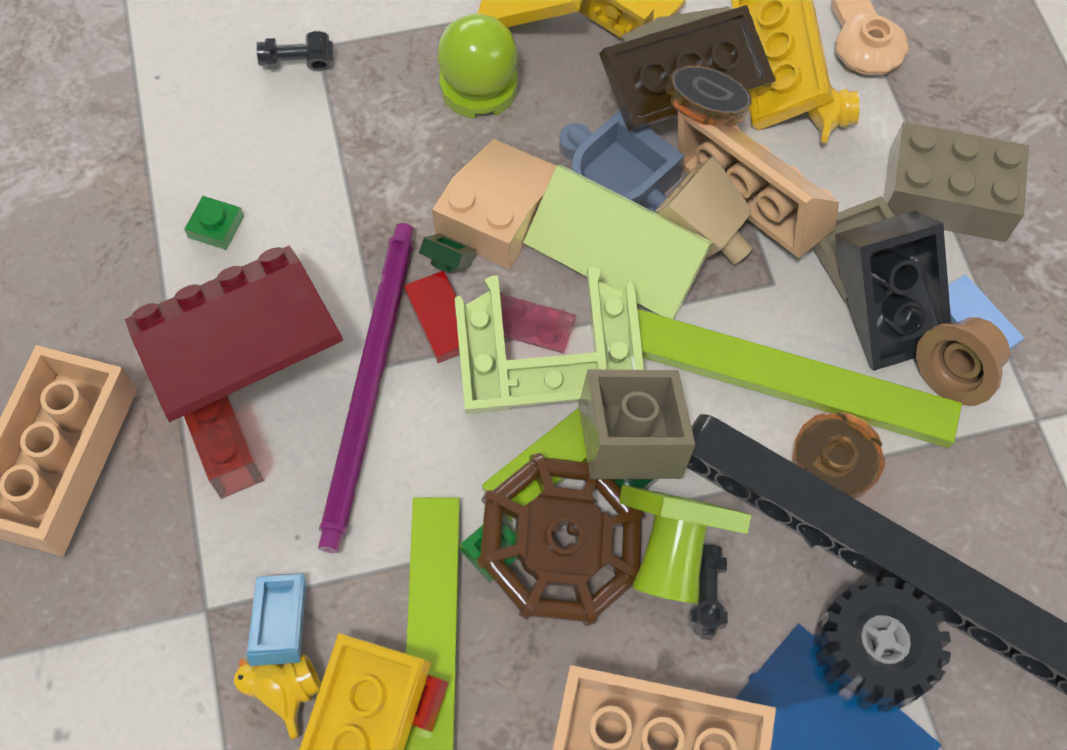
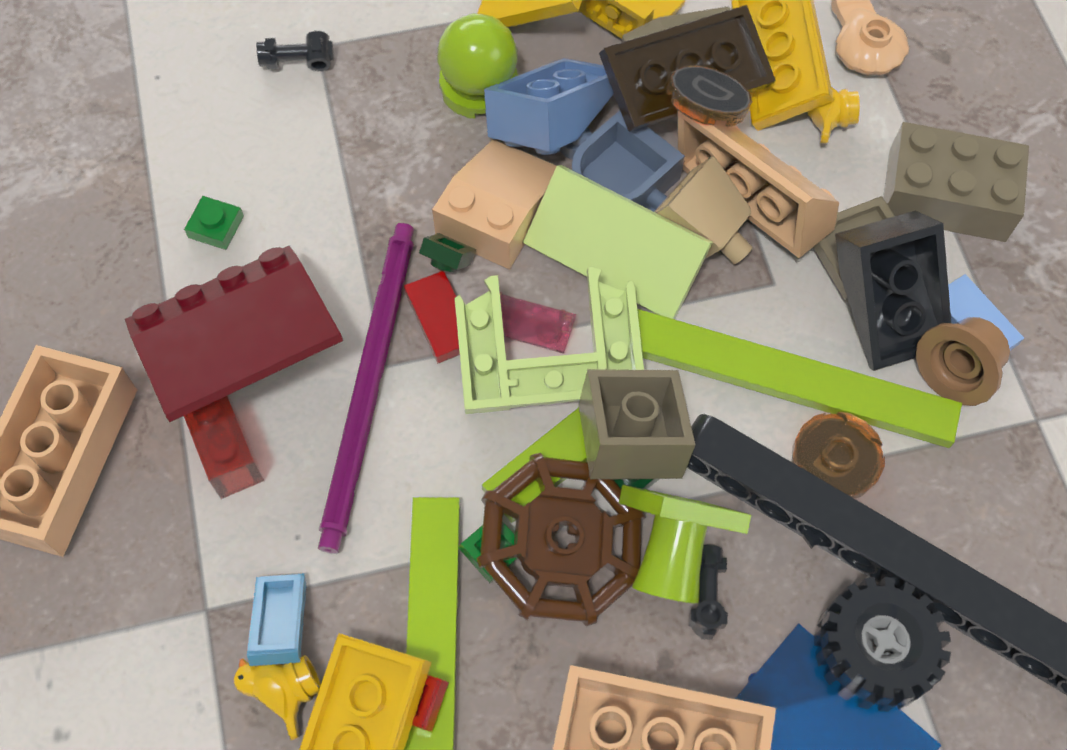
(547, 105): none -> medium blue slope

